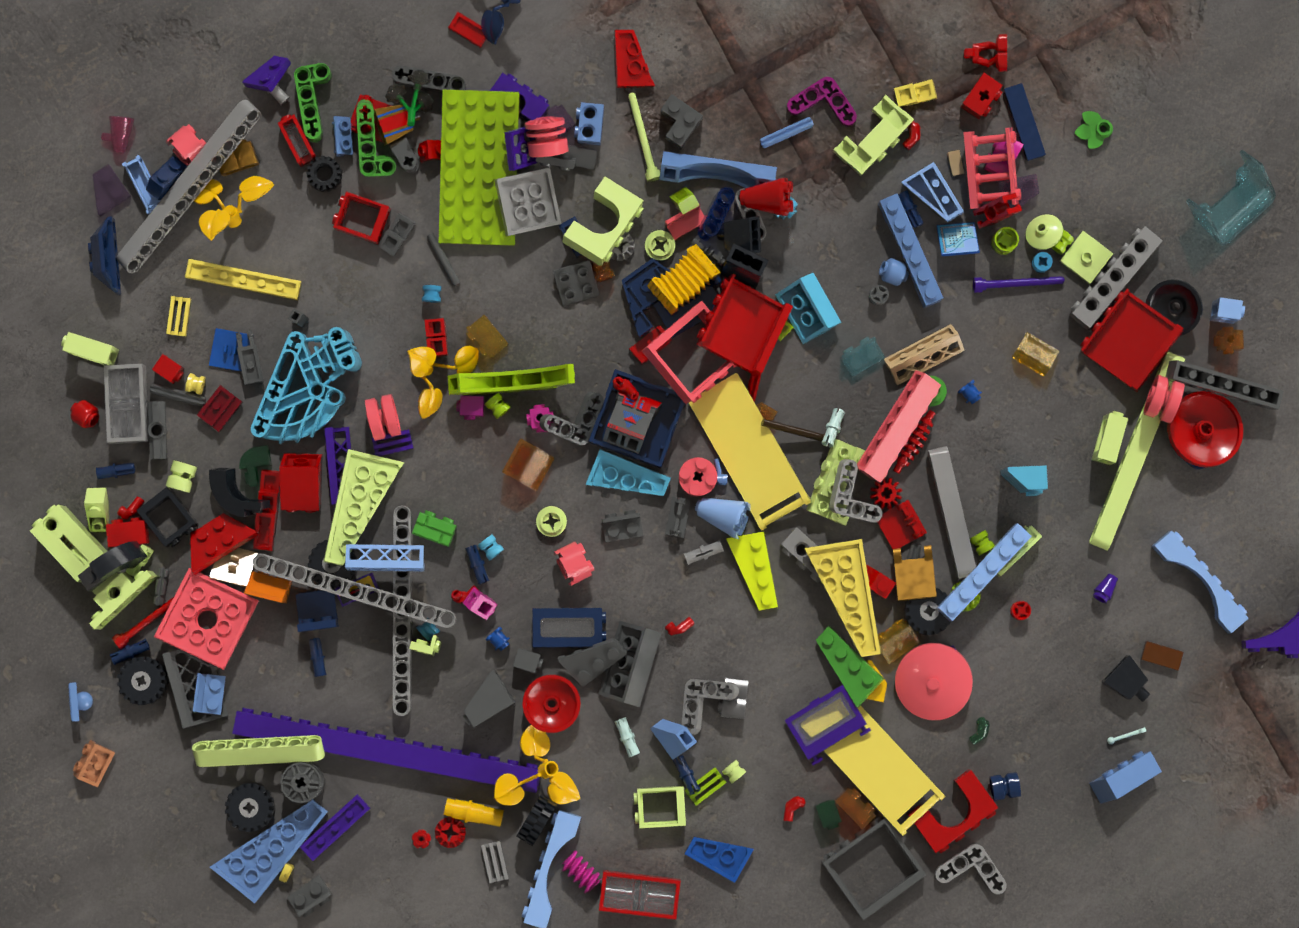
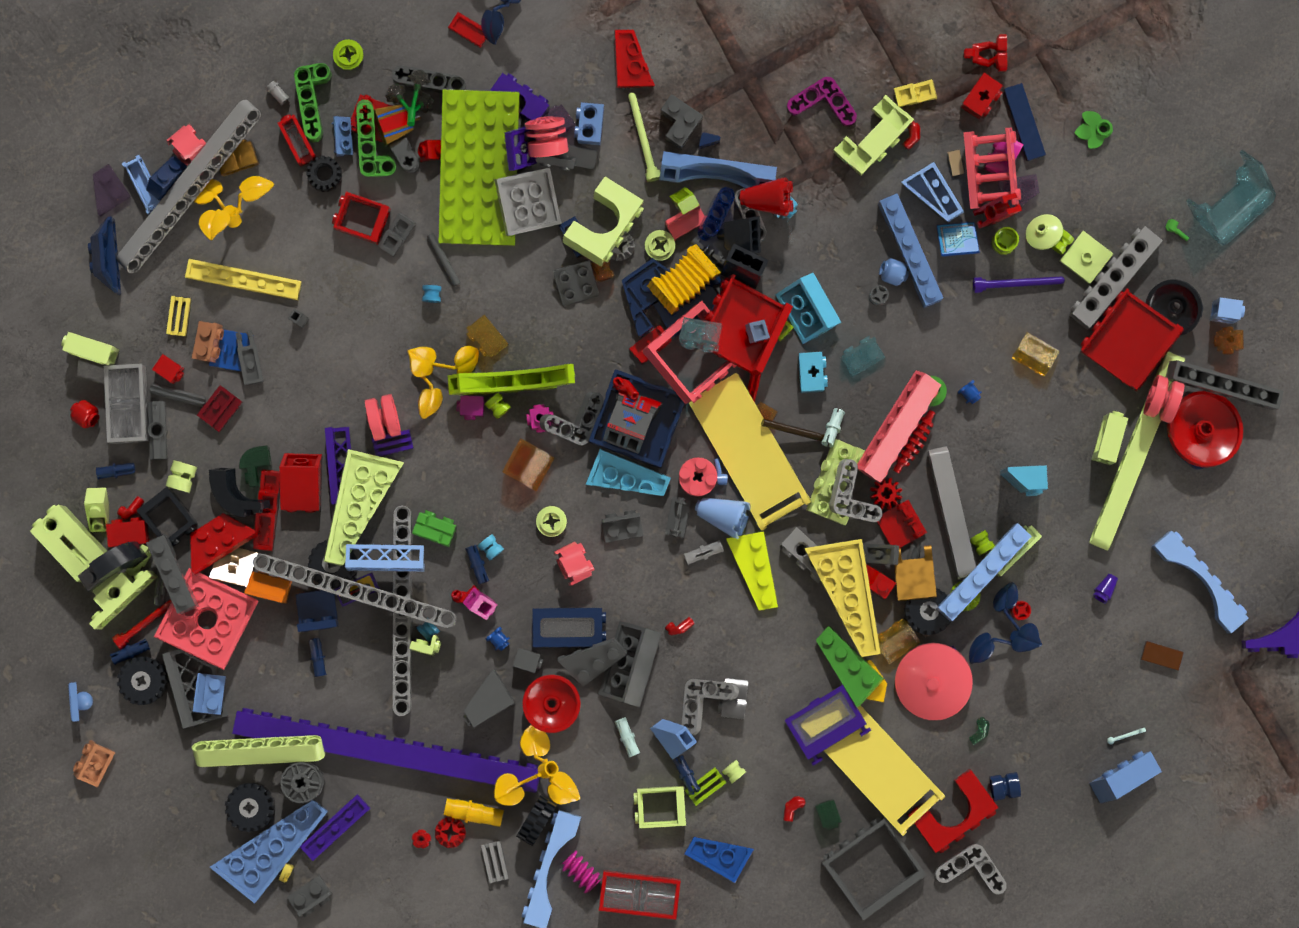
(120, 132): clear pink piece -> none
(170, 572): none -> dark grey arch
(195, 384): light yellow wheel -> none
(207, 342): none -> nougat bracket
(268, 75): dark purple wing -> none
(333, 354): medium azure beam -> none
(340, 50): none -> lime gear
(437, 336): red hips -> none
(700, 334): none -> clear light blue bracket
(708, 140): none -> dark blue slope
(757, 331): none -> sand blue tile
(786, 132): medium blue axle -> none
(807, 382): none -> medium azure brick
(859, 812): clear orange brick -> none
(881, 553): none -> dark grey plate
(910, 209): dark blue axle -> none
(923, 351): tan fence -> none
(1022, 639): none -> dark blue plant
(1039, 260): dark azure wheel -> none
(1127, 680): black torso -> none
(1172, 227): none -> bright green hand

